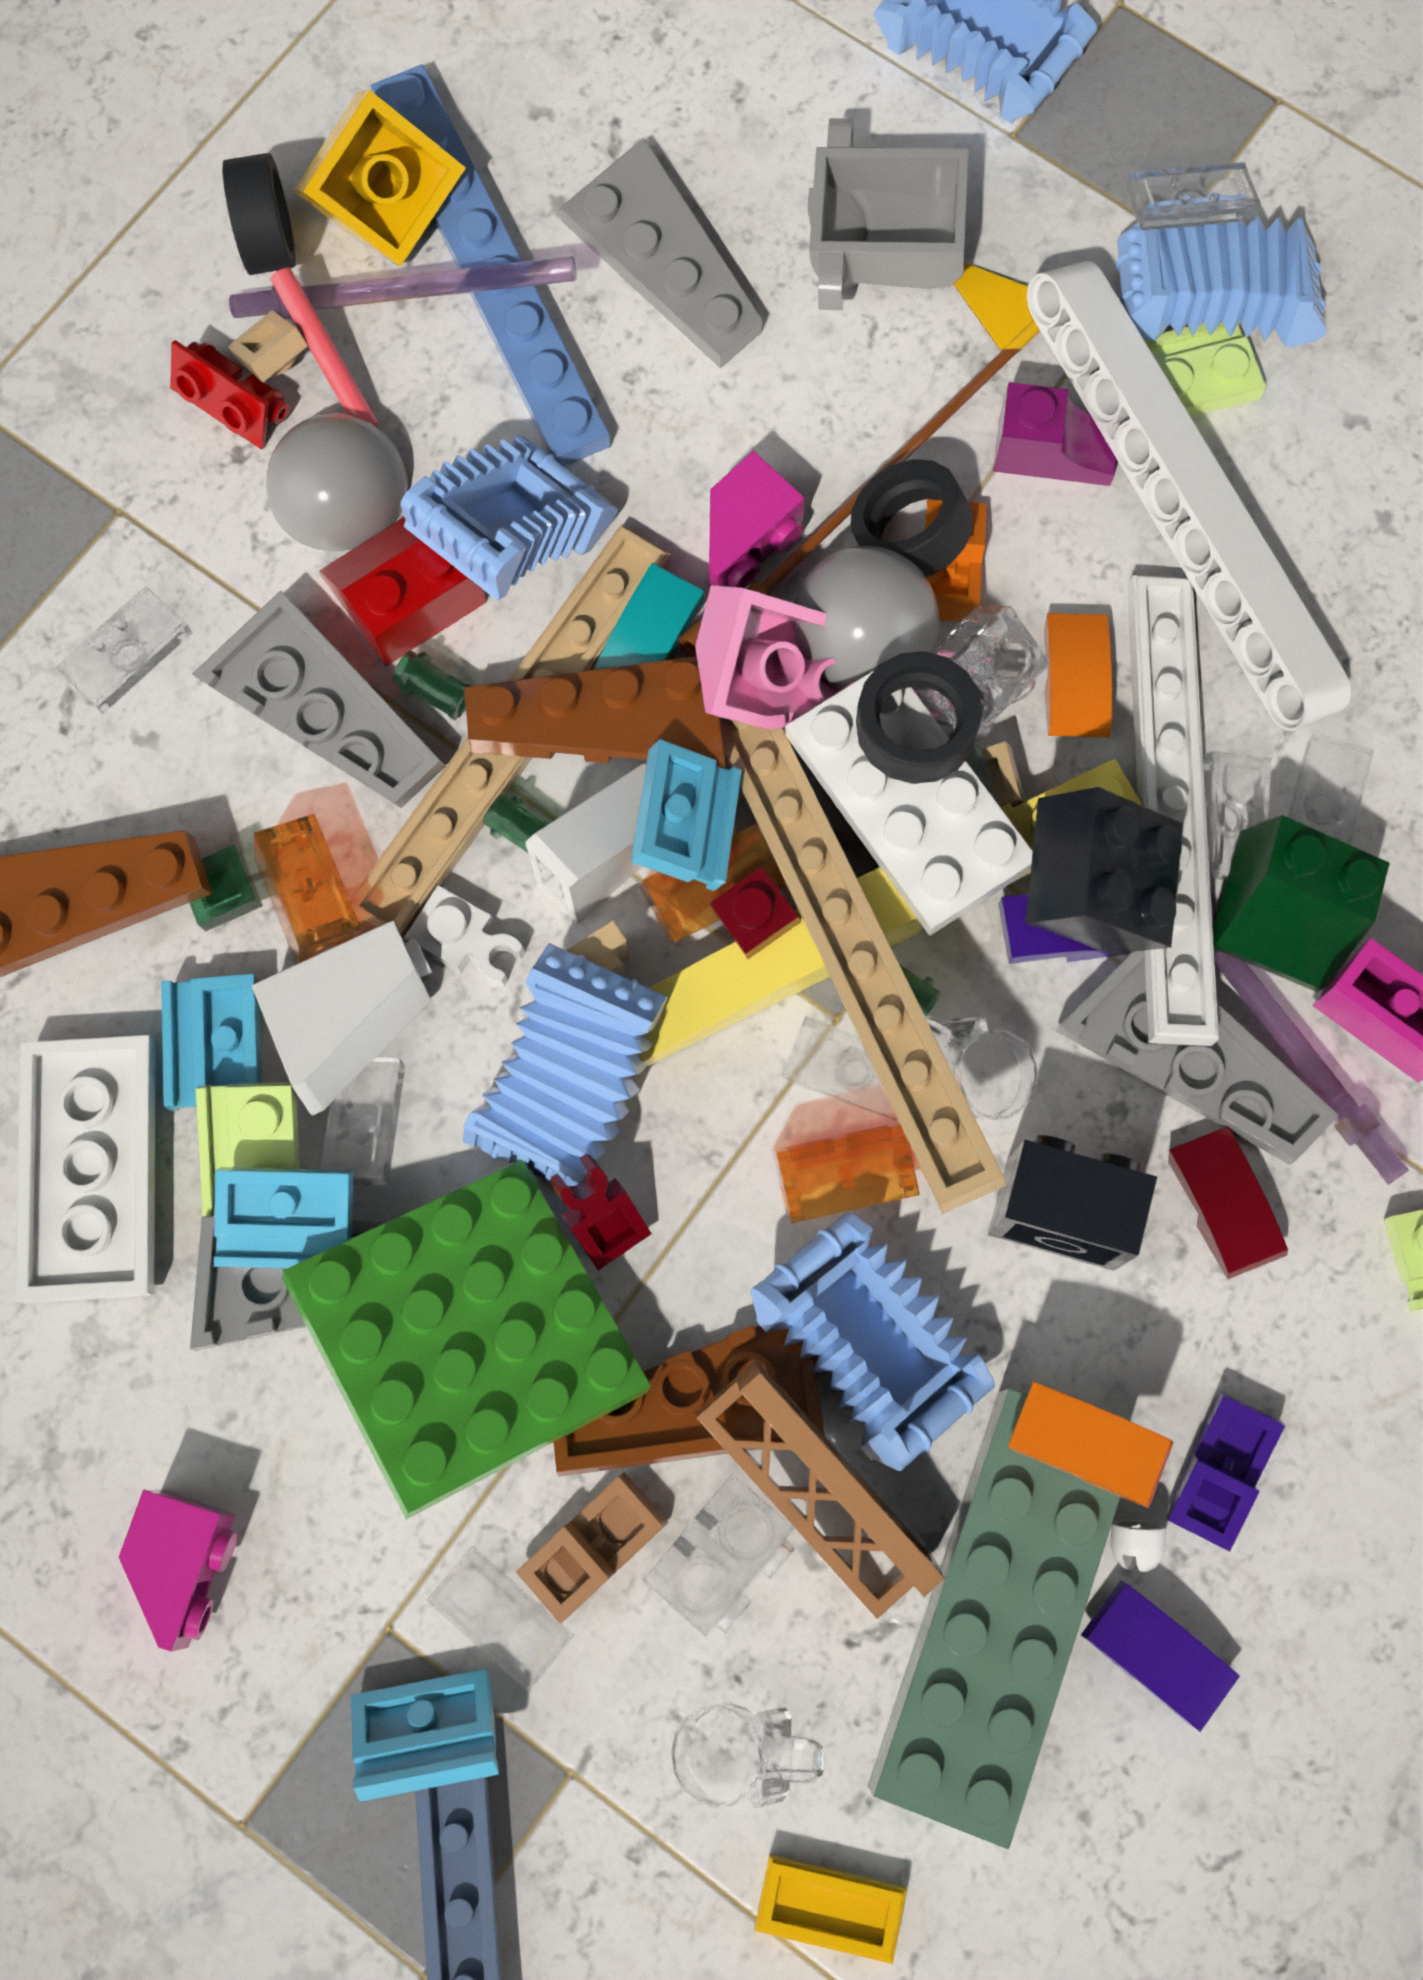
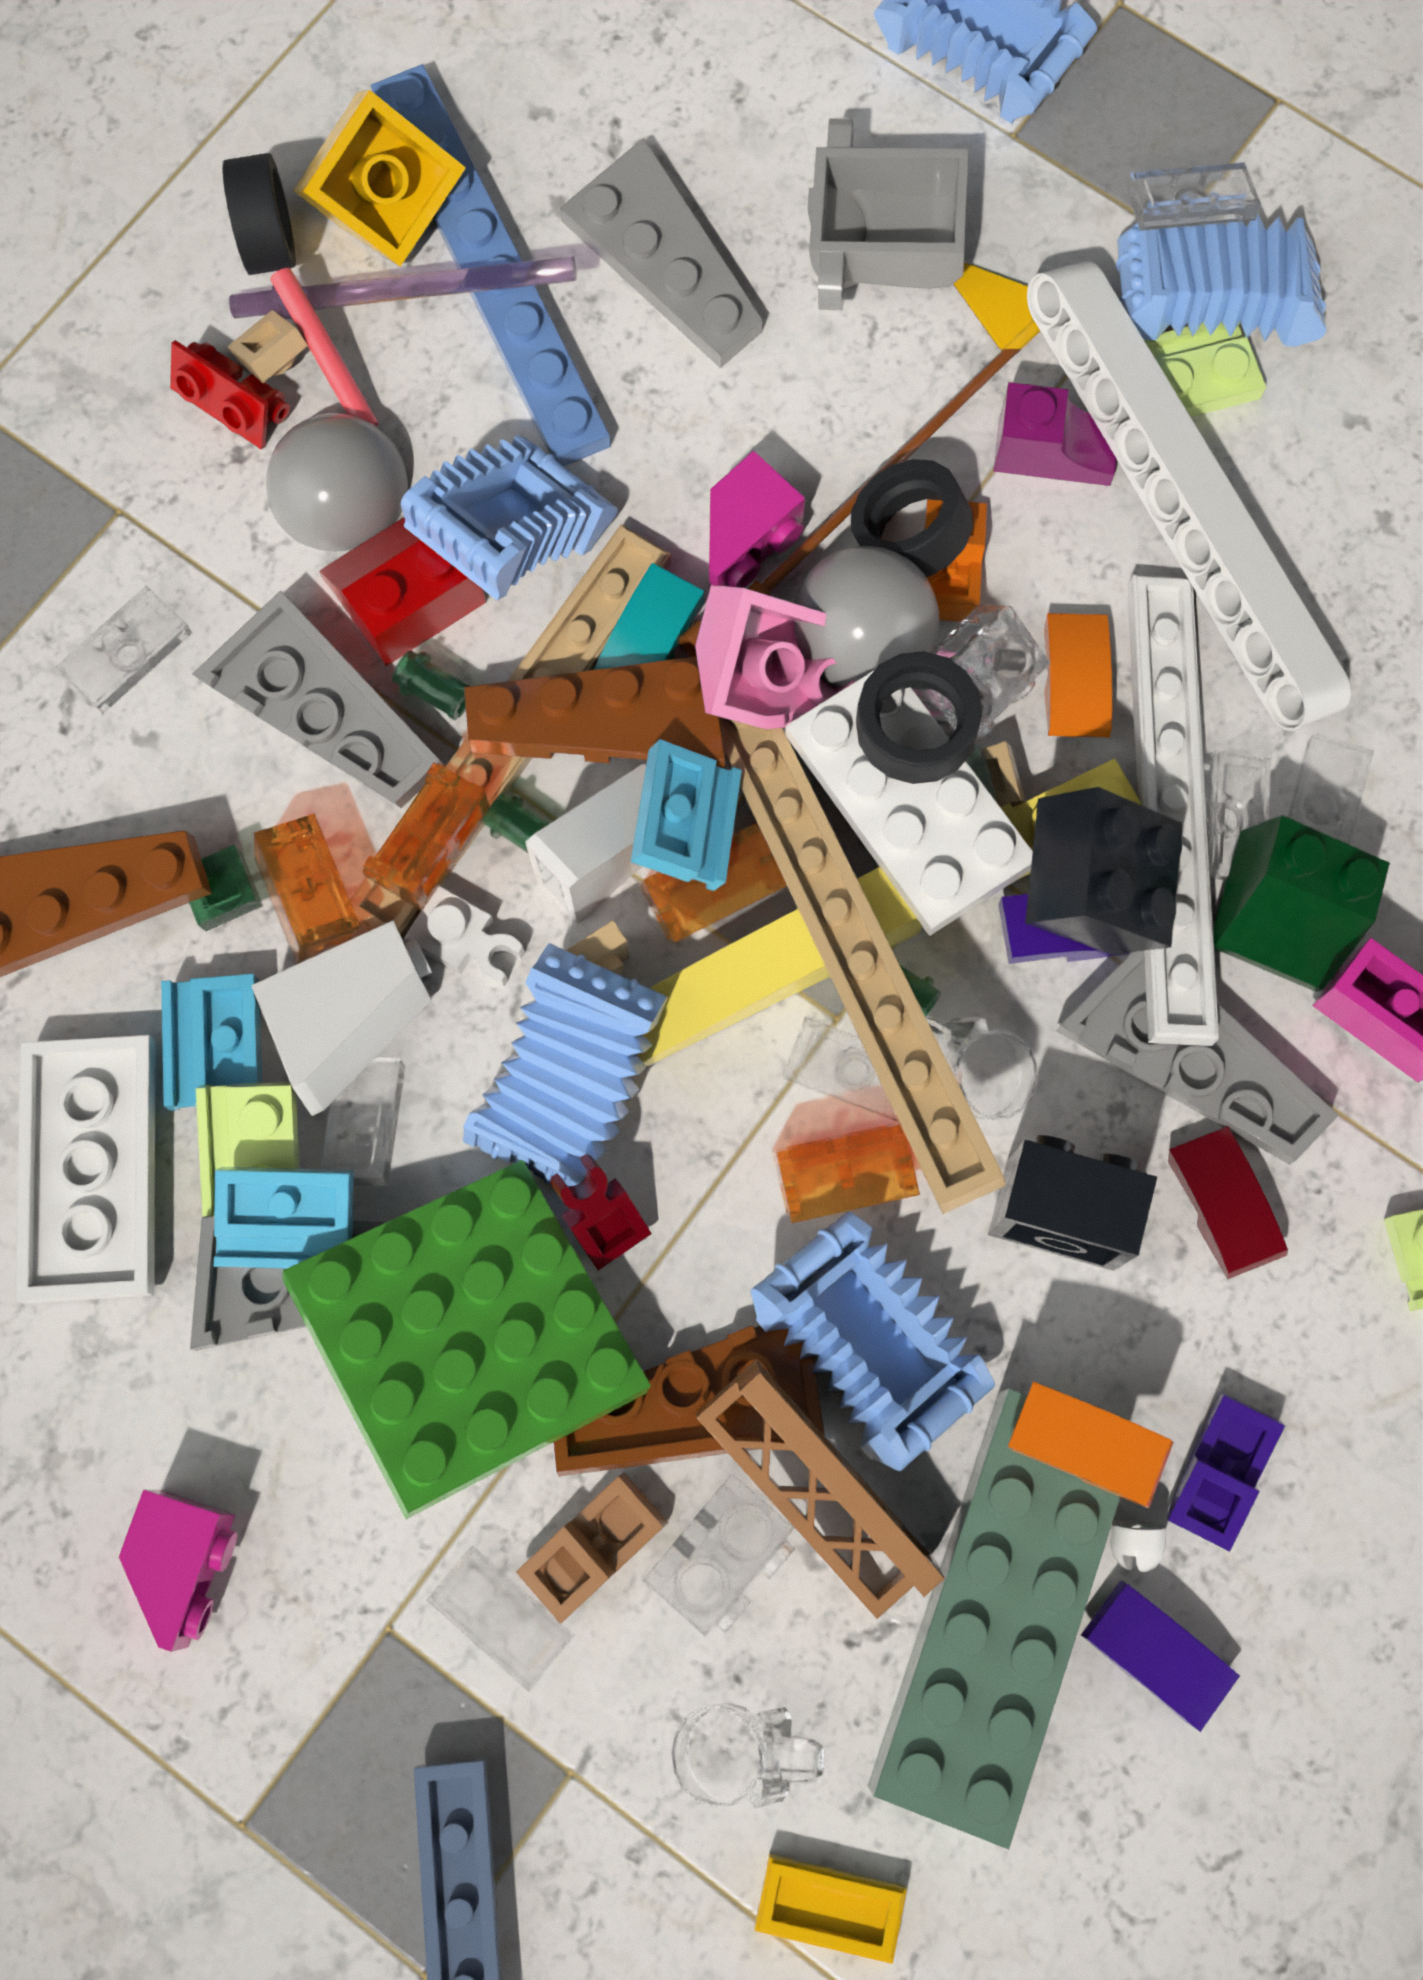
(423, 1735): medium azure plate -> none
(428, 837): none -> clear orange hinge
(754, 912): dark red plate -> none
(1354, 1122): clear purple bar -> none

